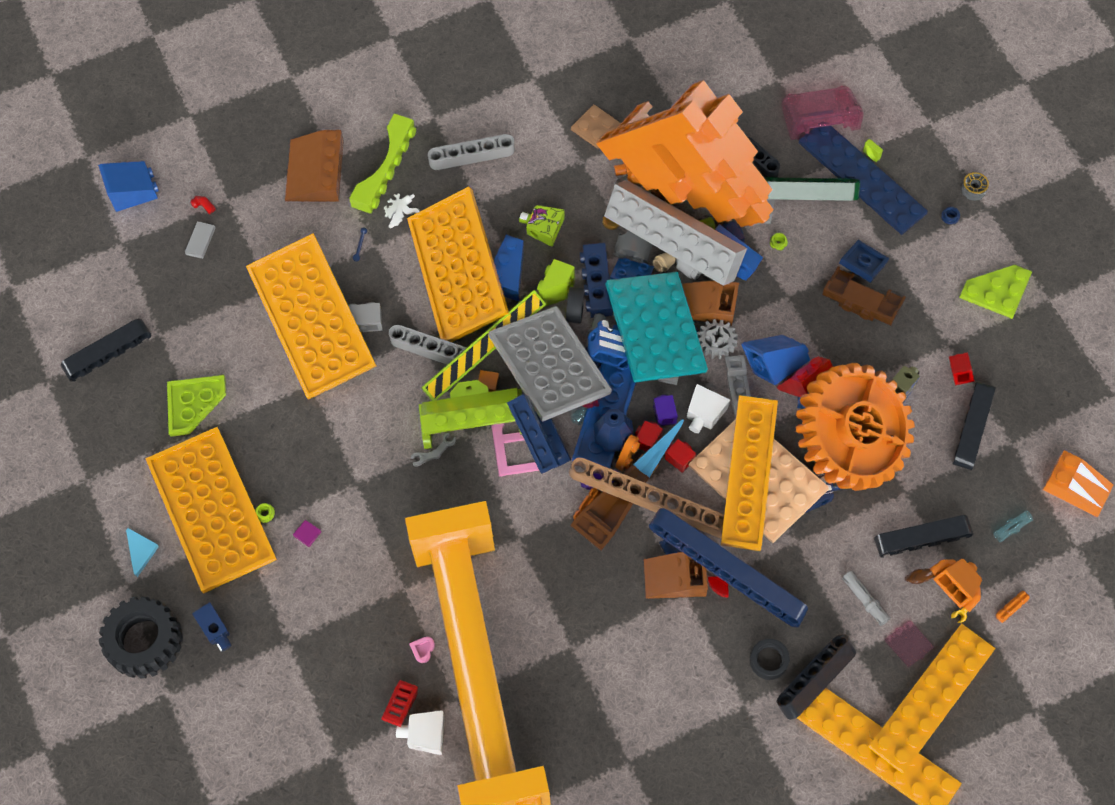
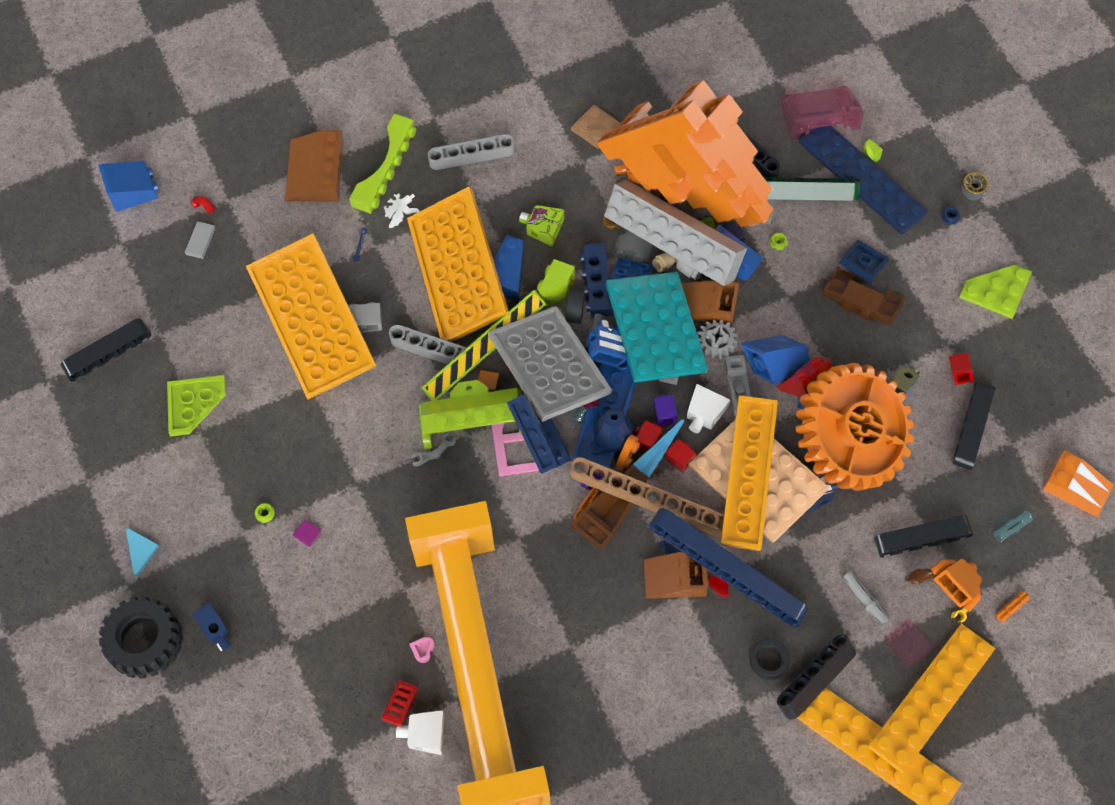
(210, 510): light orange plate -> none

